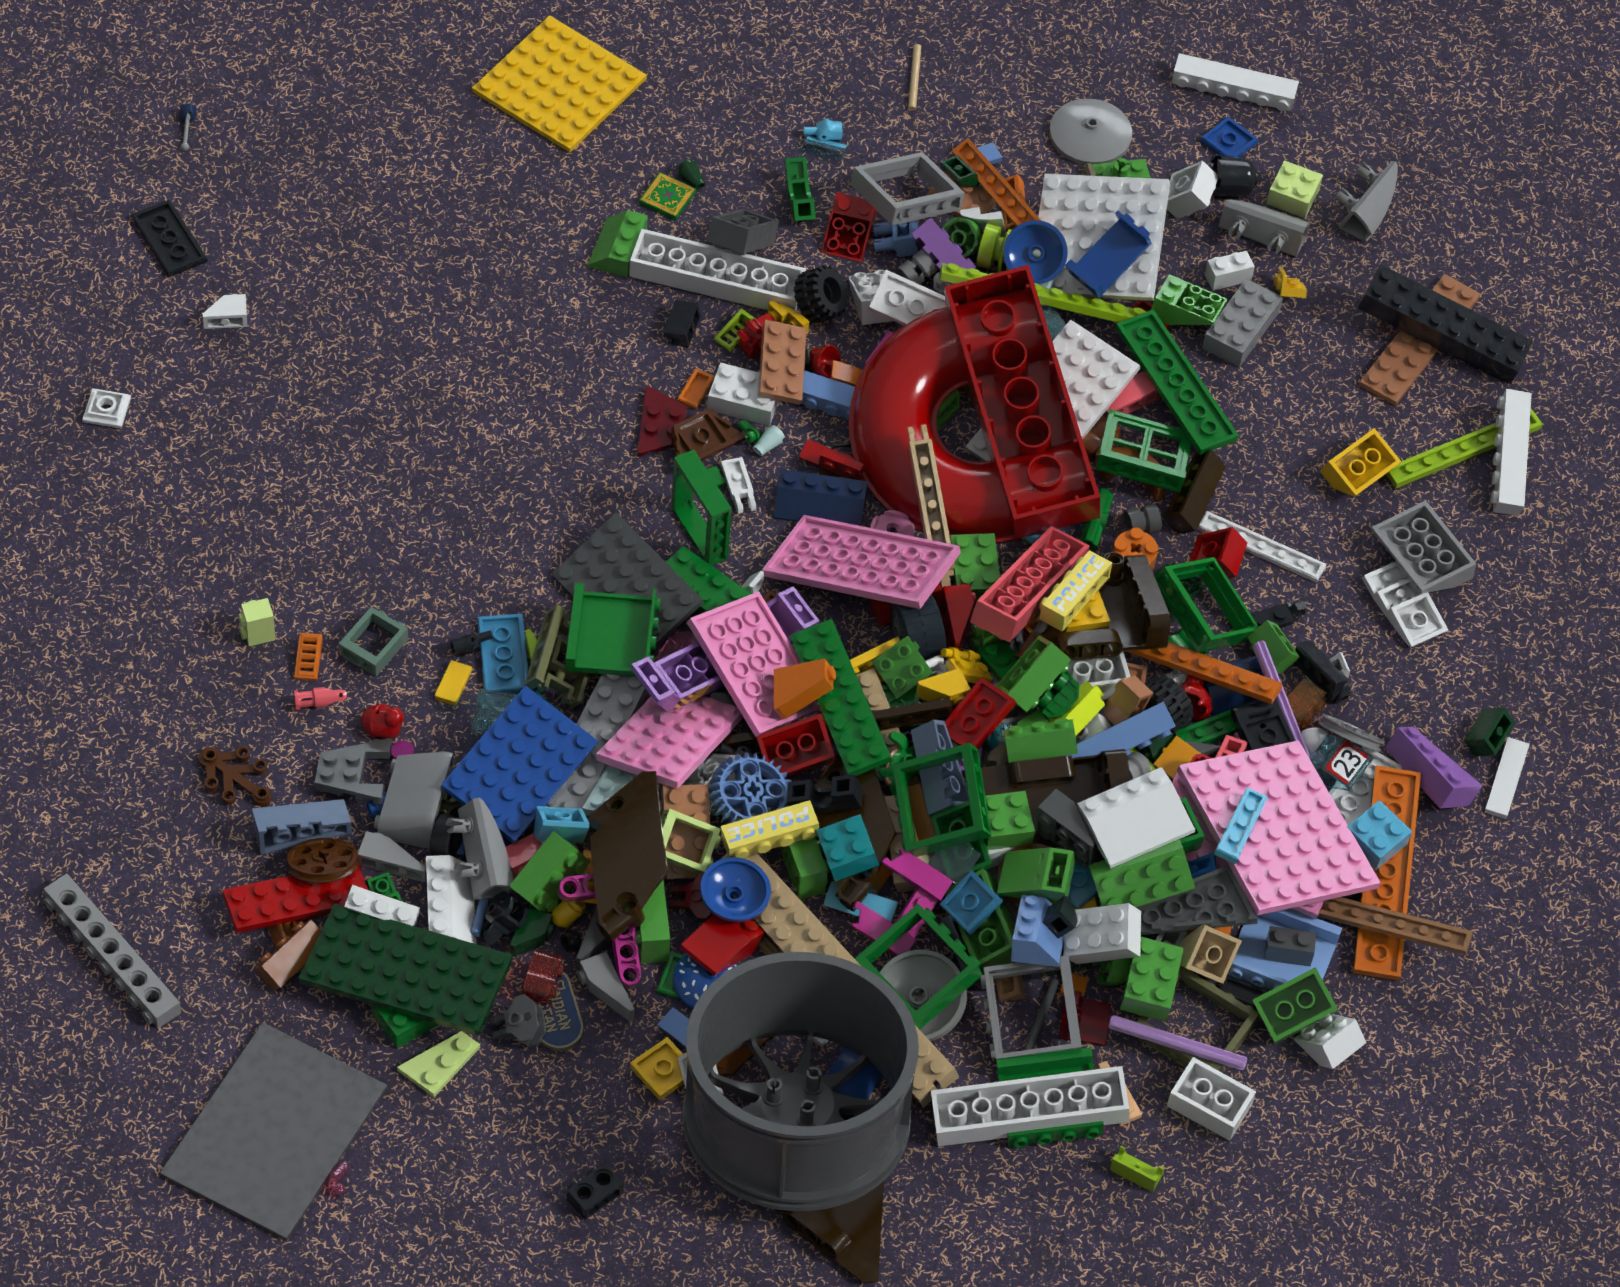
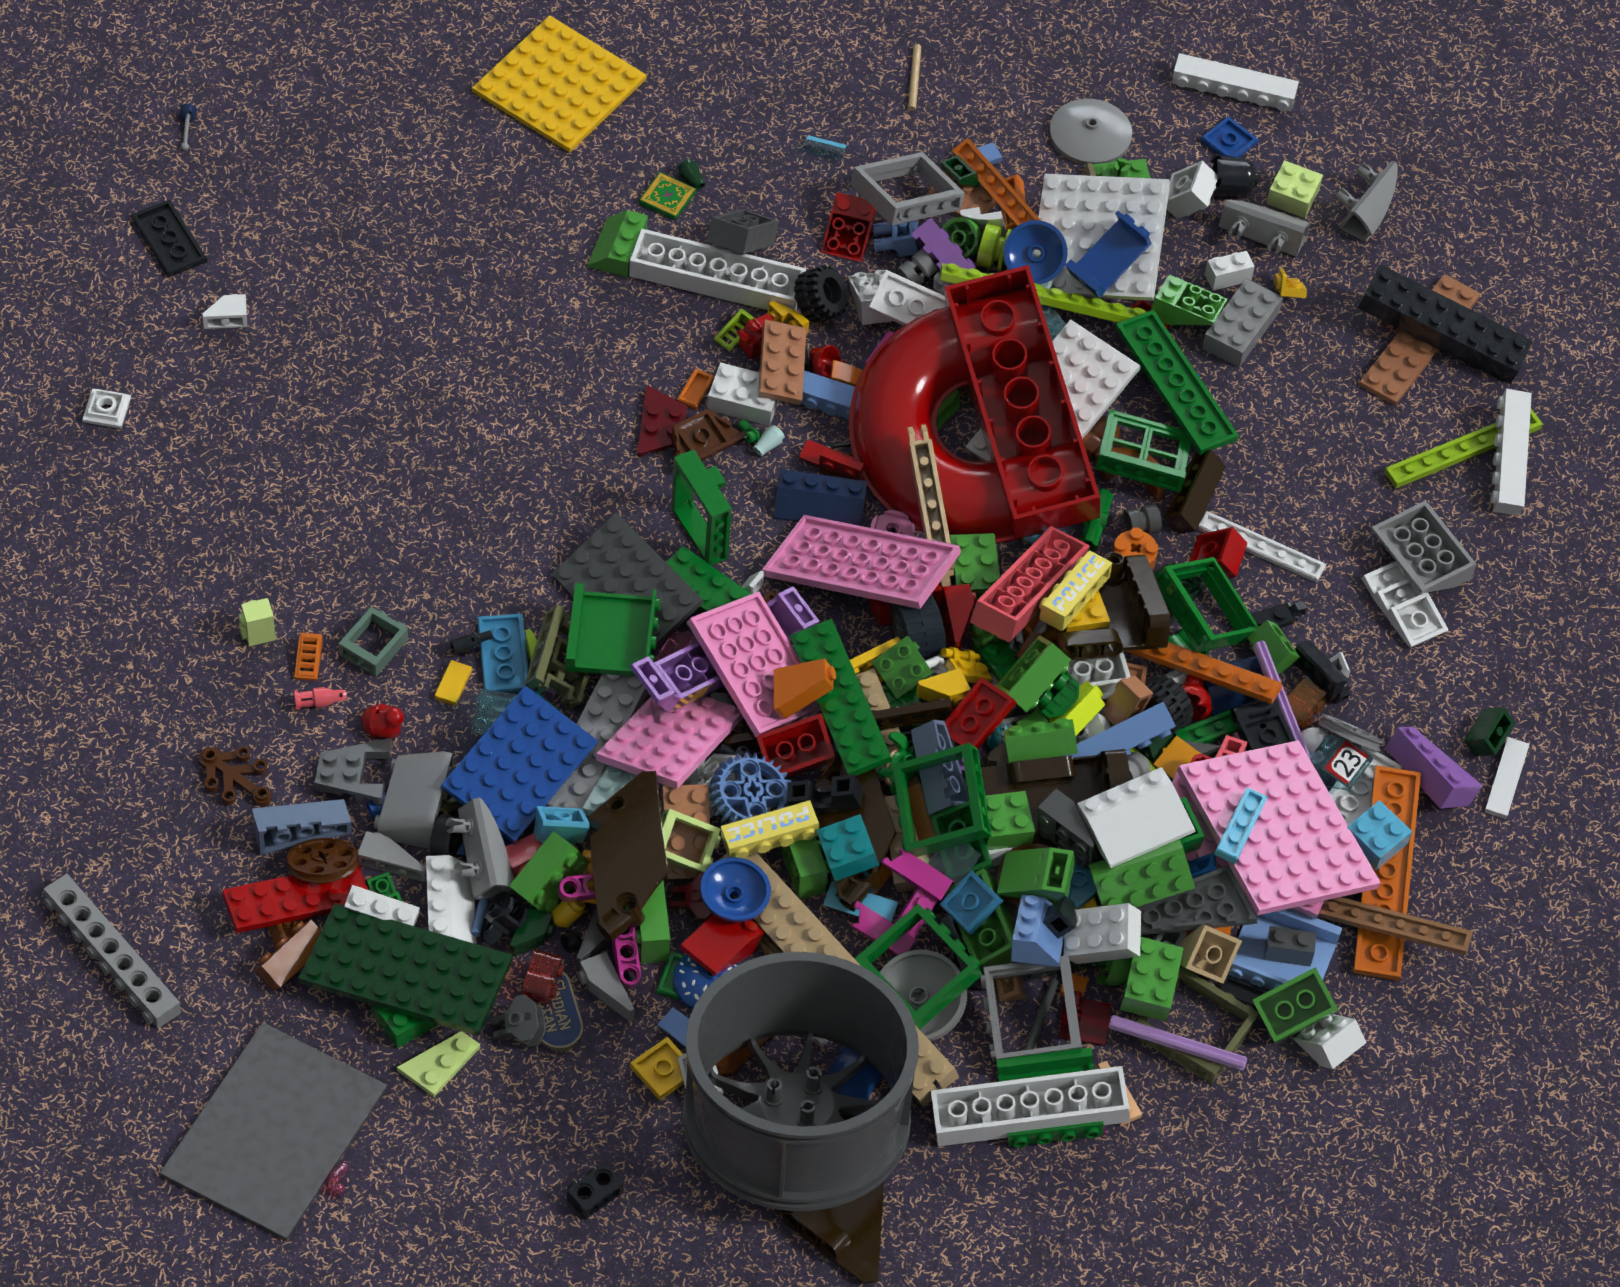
(401, 748): magenta tile -> none
(682, 323): black hinge -> none
(738, 483): white hinge -> none
(798, 189): green arch -> none
(825, 130): medium azure piece -> none
(1135, 395): coral slope -> none
(1136, 1170): lime hinge -> none
(1211, 1098): white brick -> none
(1360, 464): yellow slope -> none

